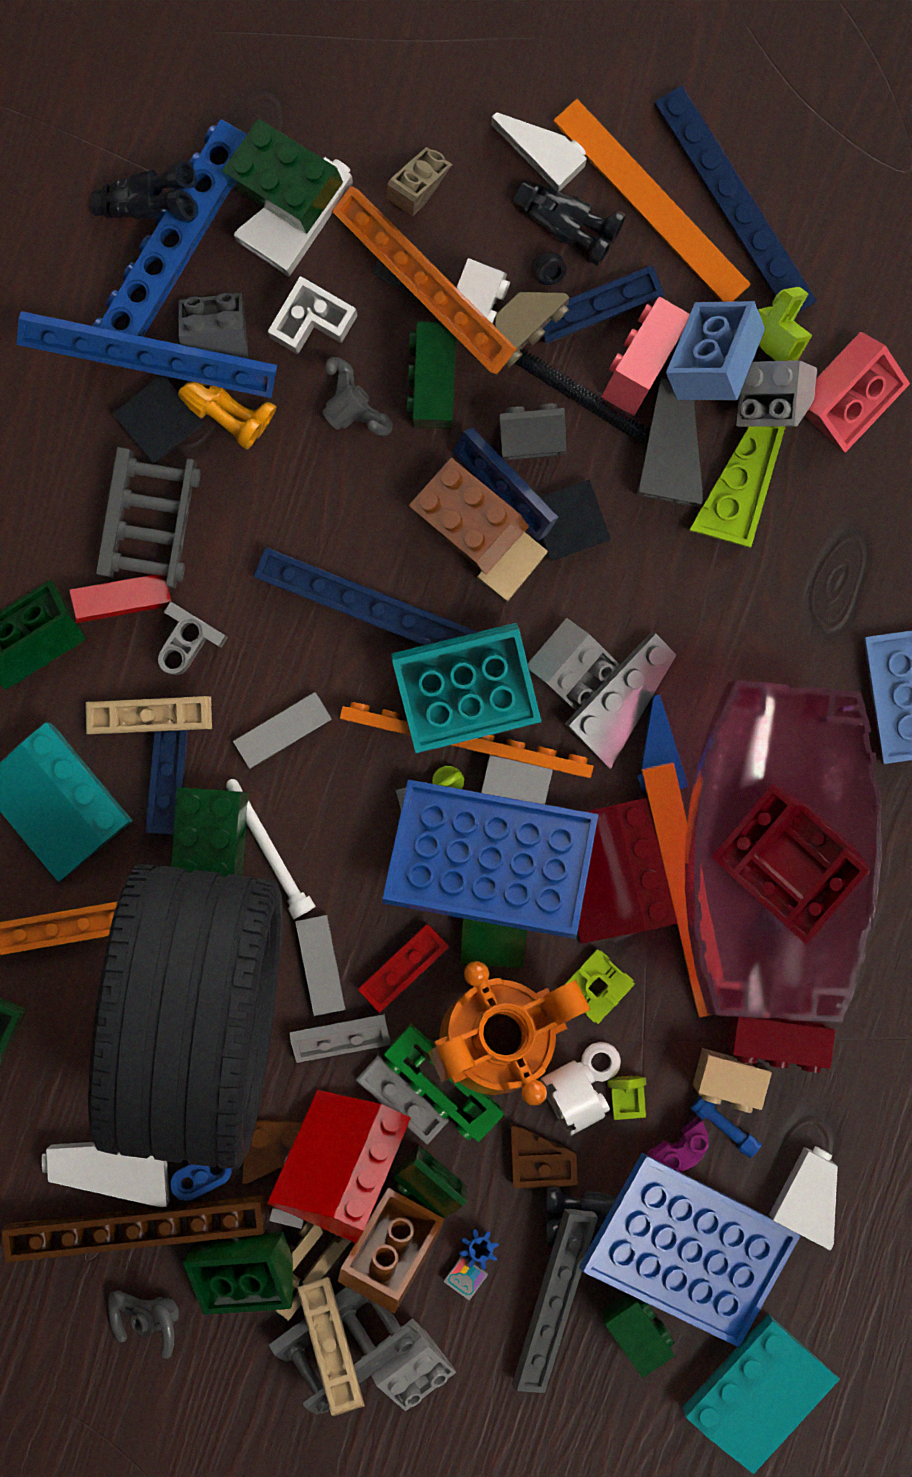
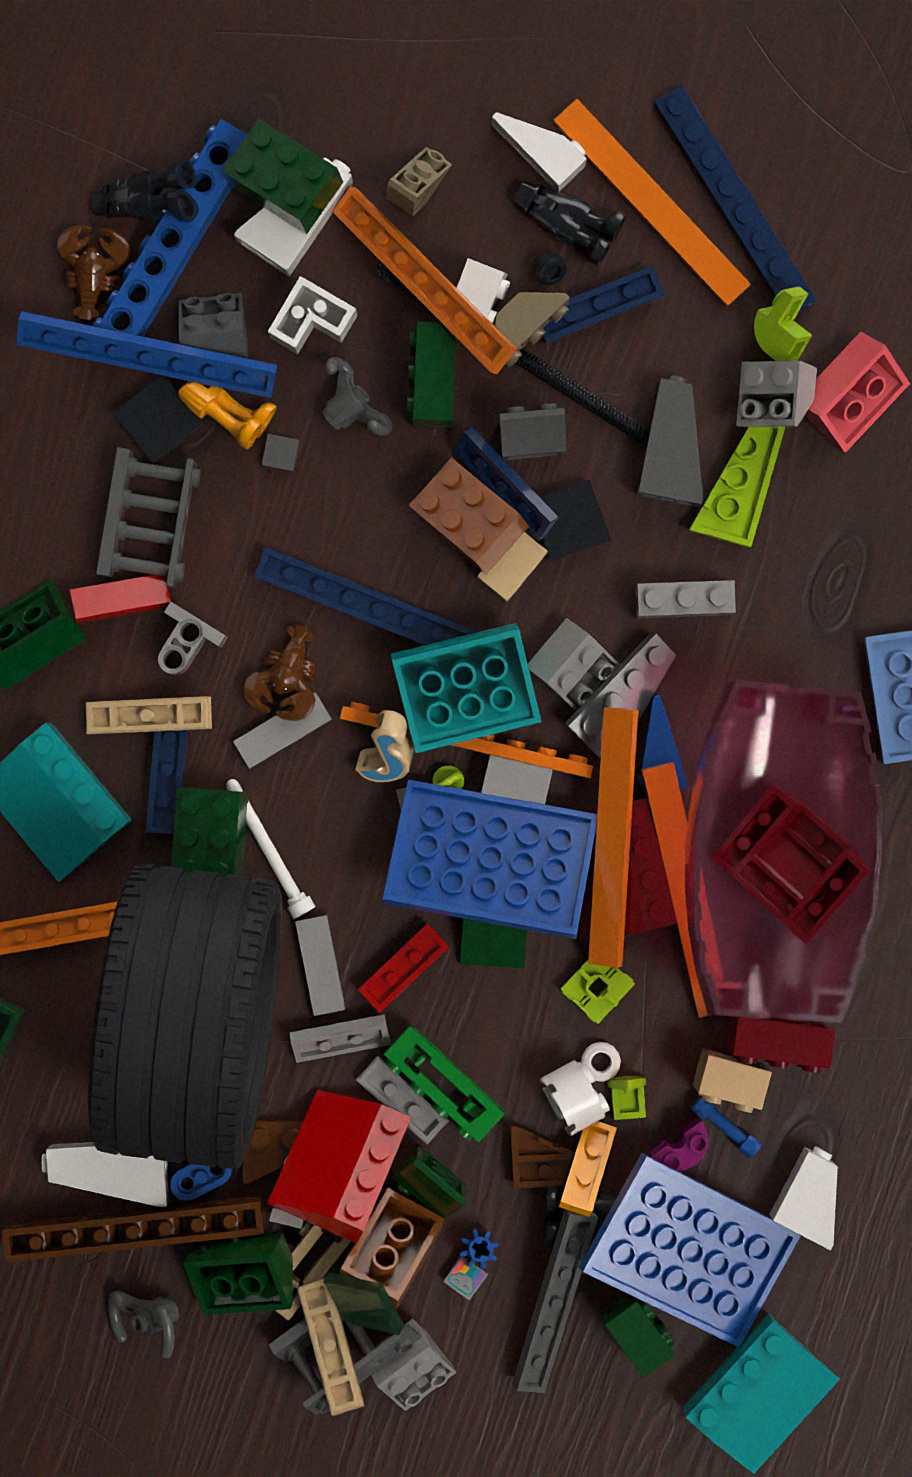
(91, 267): none -> reddish brown animal
(280, 453): none -> dark grey tile
(284, 677): none -> reddish brown animal
(363, 1303): none -> clear green tile
(392, 753): none -> tan animal
(541, 1015): orange piece -> none
(588, 1168): none -> light orange plate
(613, 836): none -> orange tile
(645, 355): coral wedge -> none
(685, 599): none -> light grey brick
(715, 350): medium blue brick -> none

